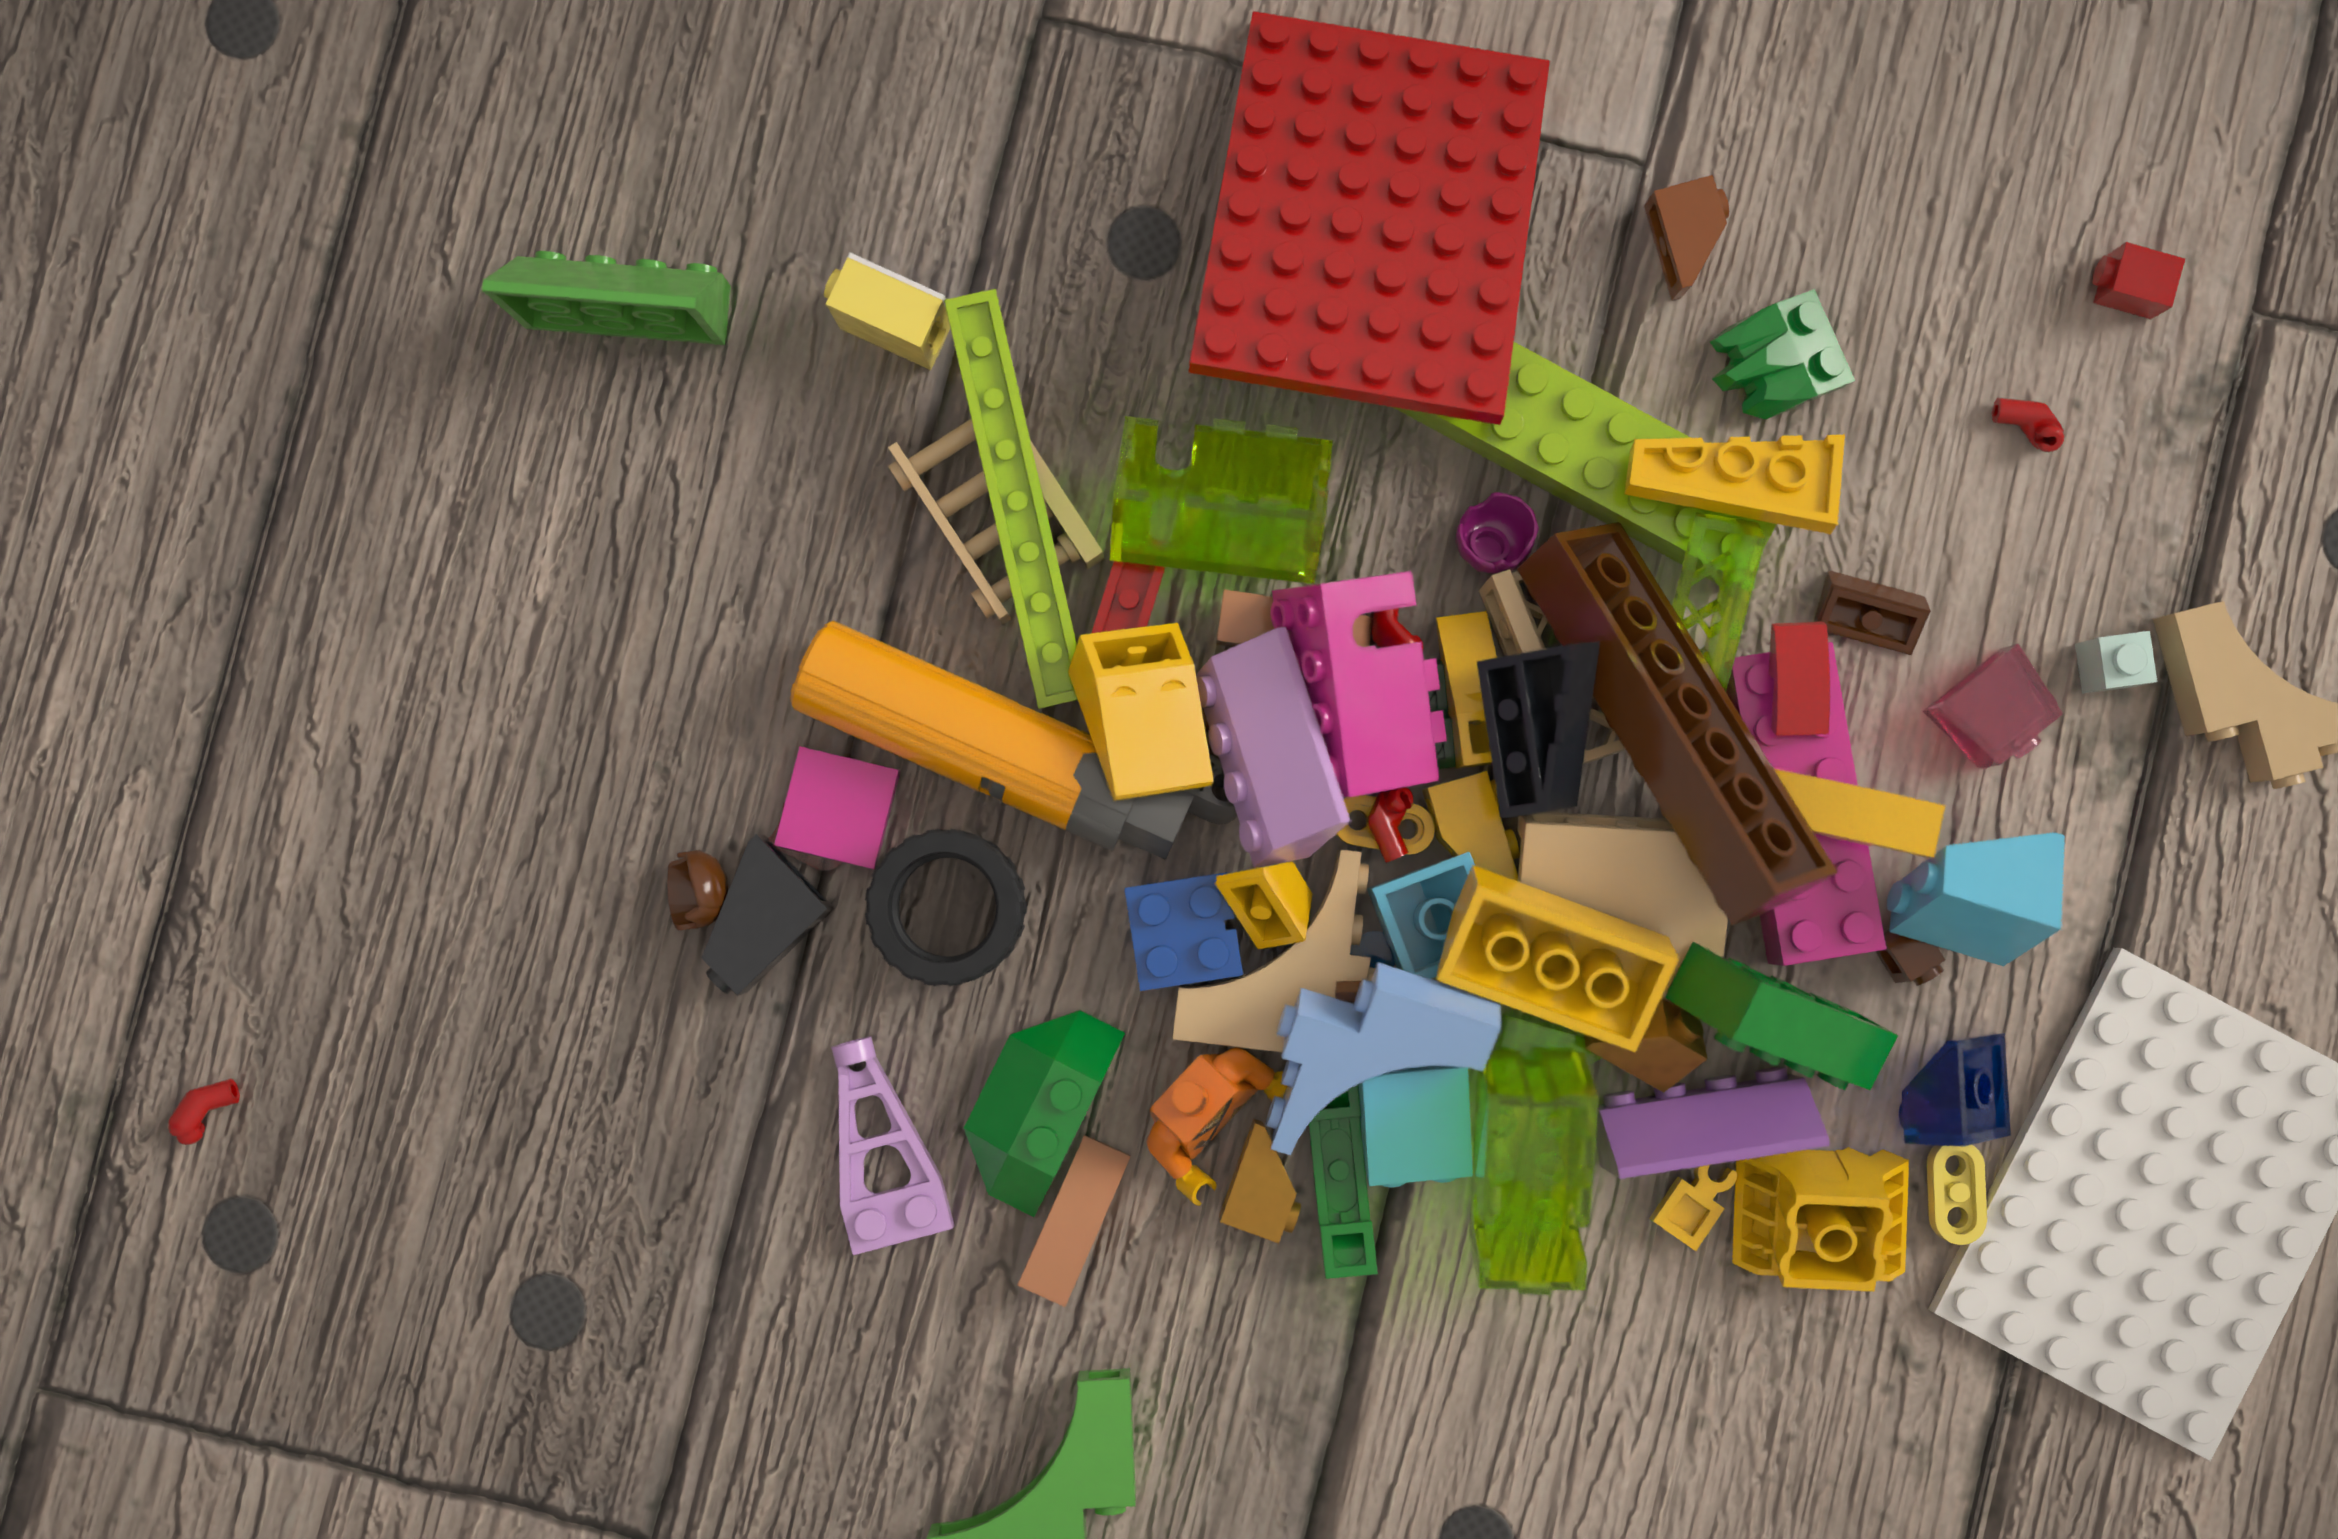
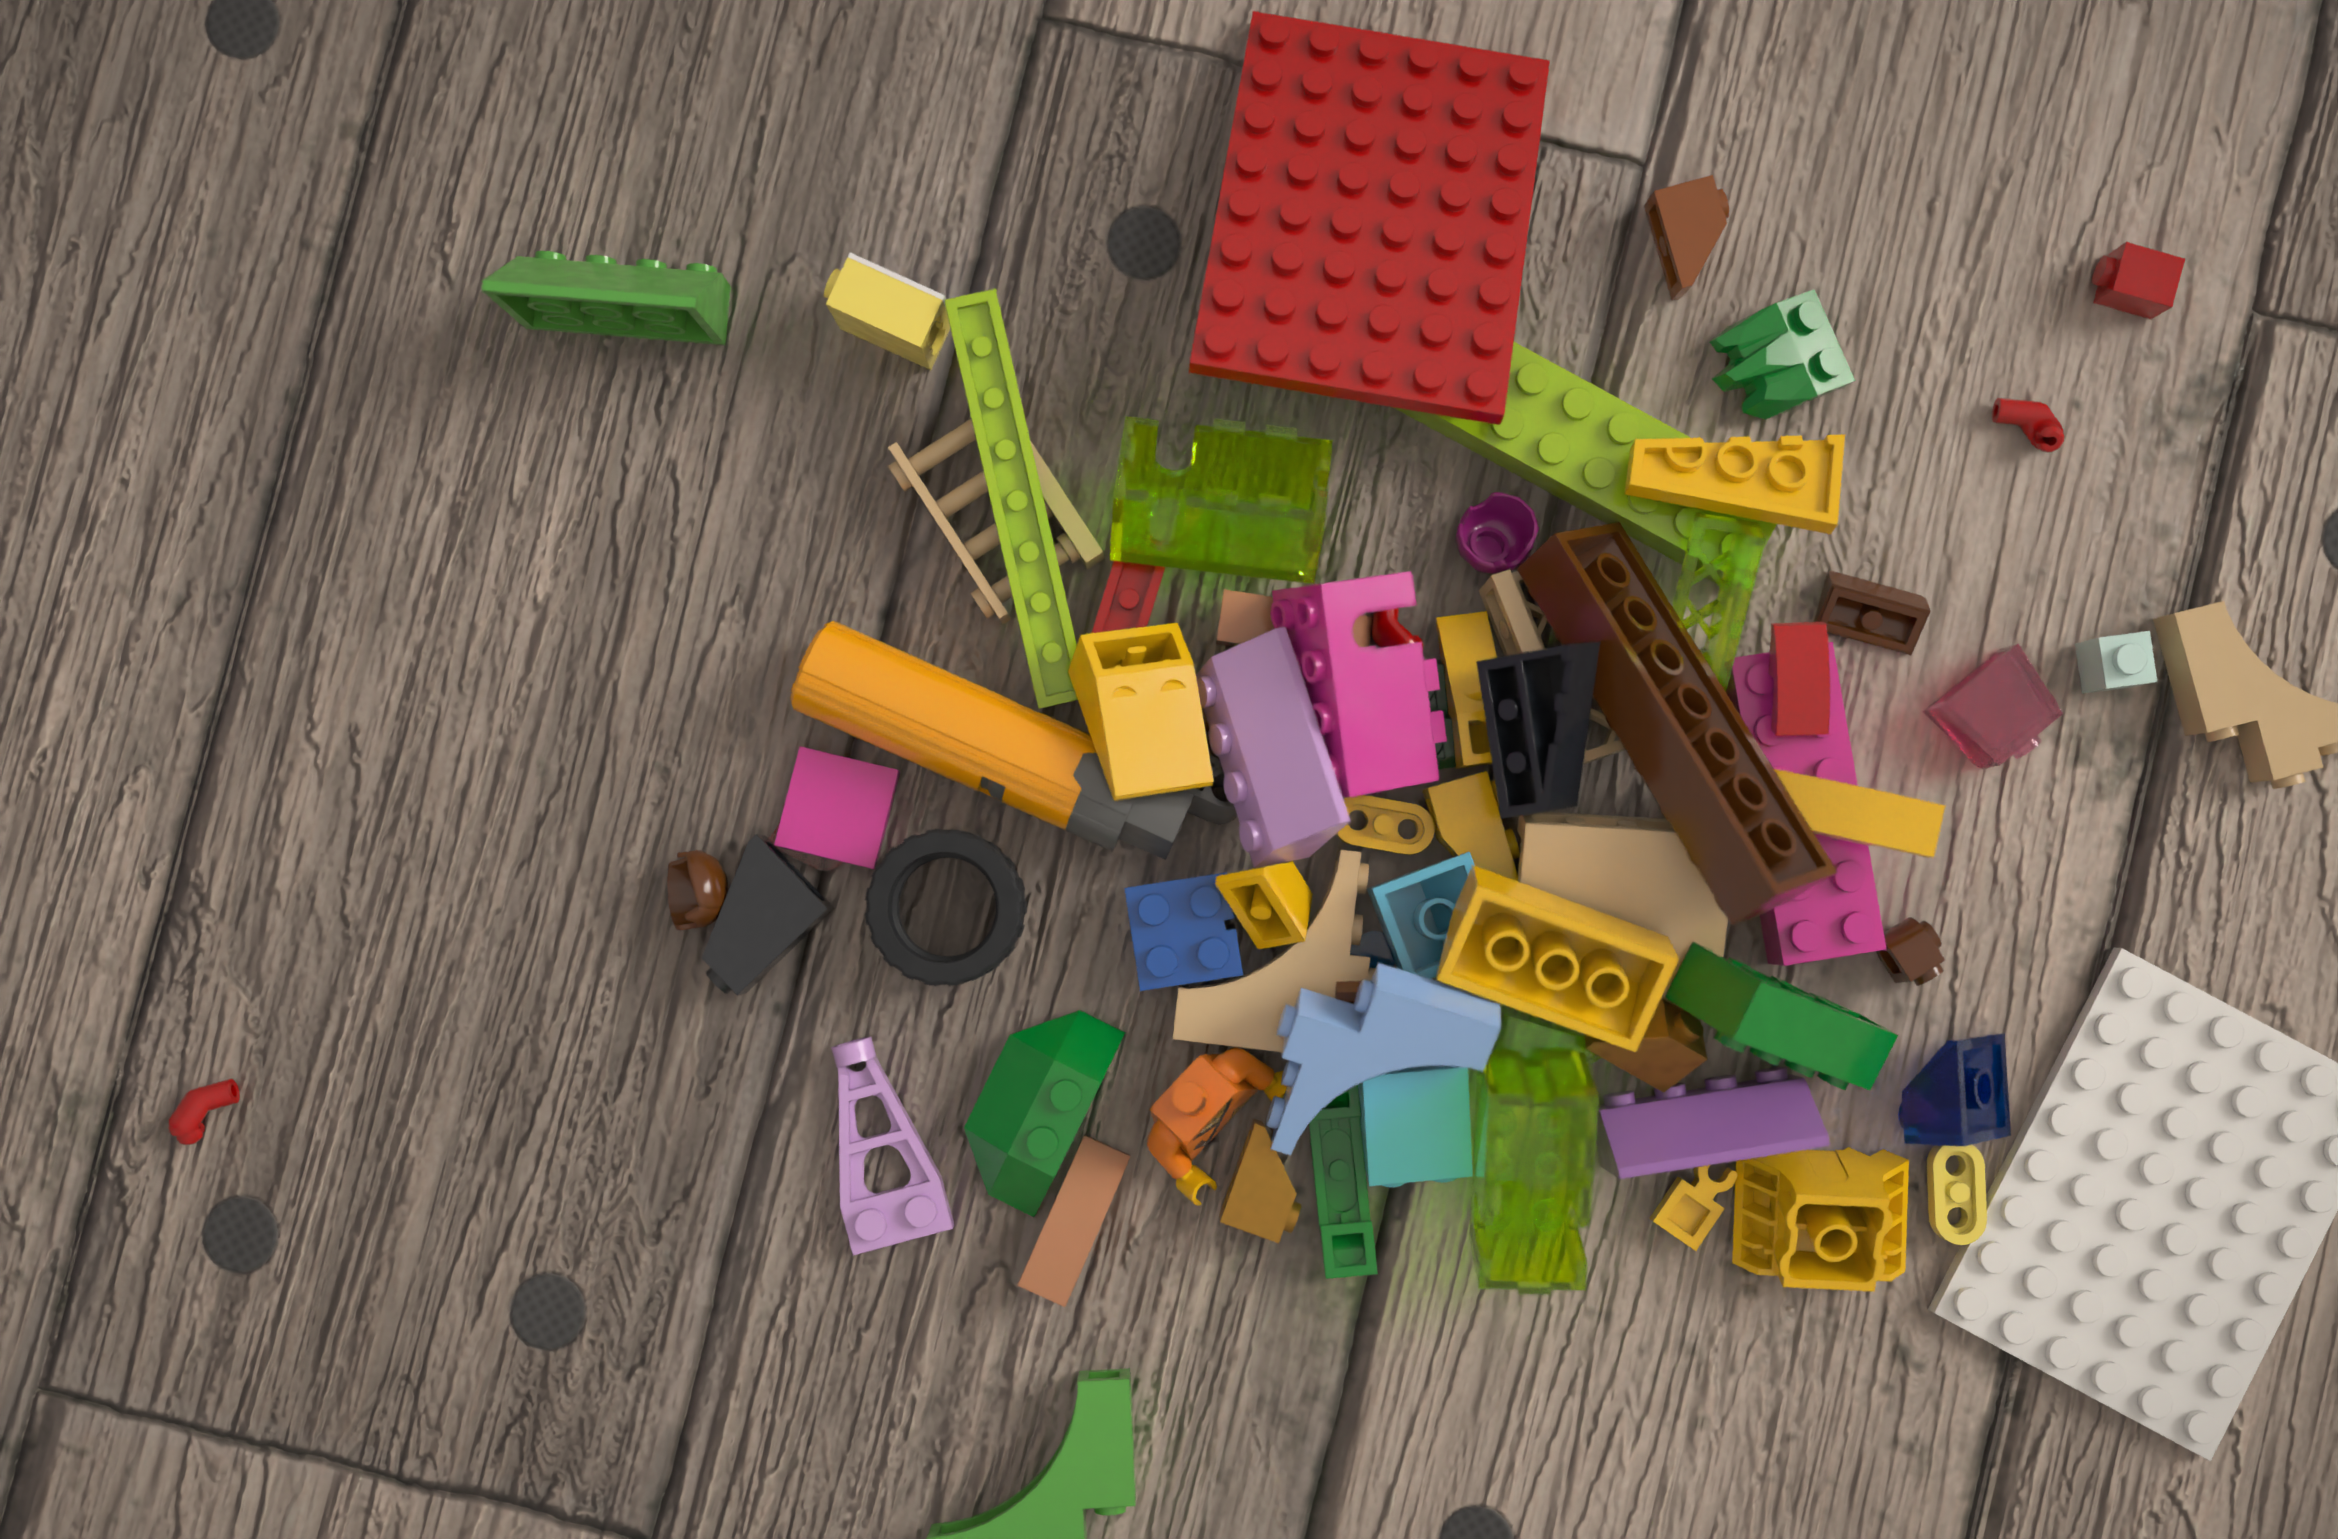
(1385, 819): red arm -> none
(1984, 897): medium azure slope -> none

